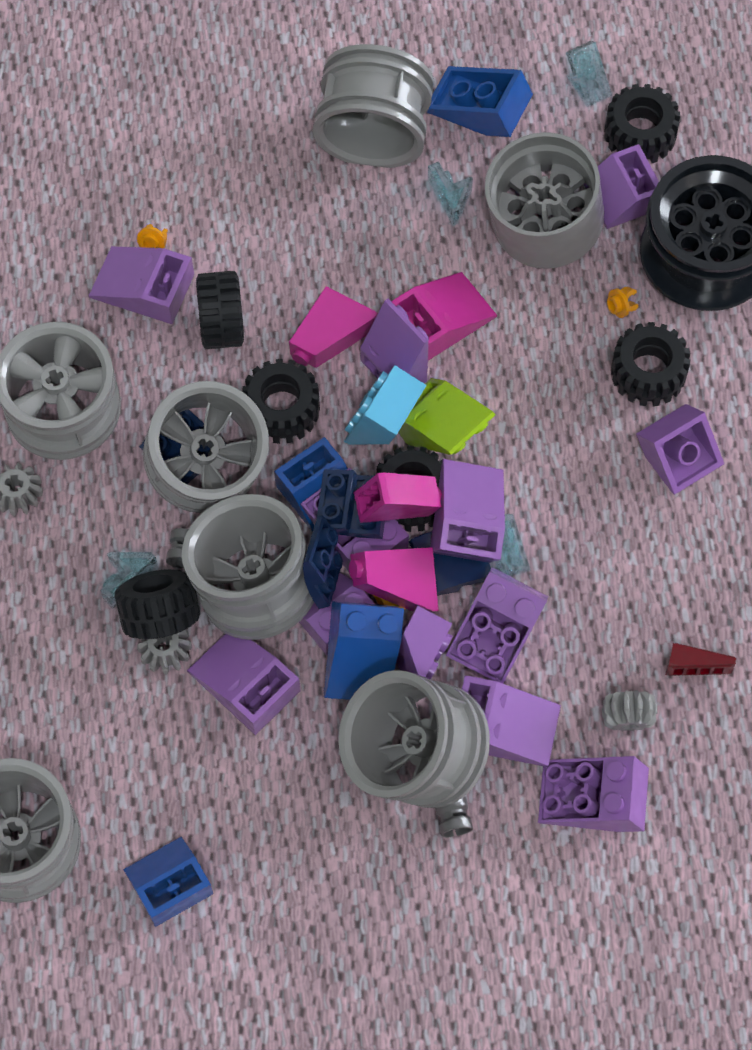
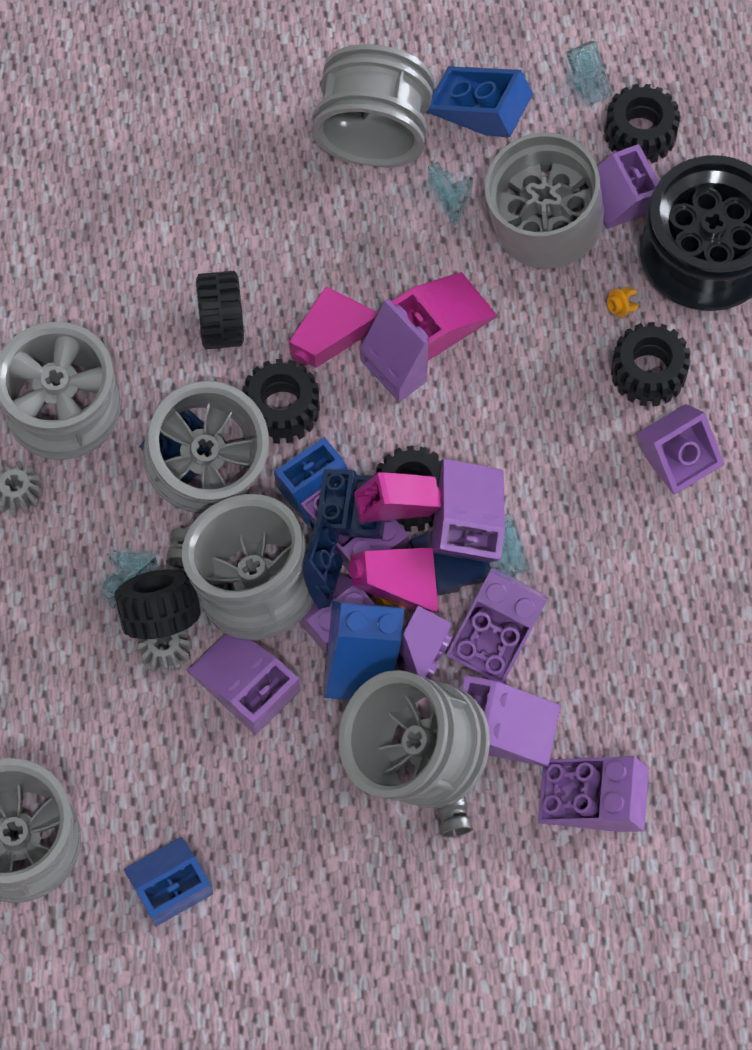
(144, 281): medium lavender slope -> none
(152, 237): light orange plate -> none
(384, 408): medium azure slope -> none
(444, 418): lime slope -> none
(629, 710): light grey gear -> none
(696, 661): dark red slope -> none

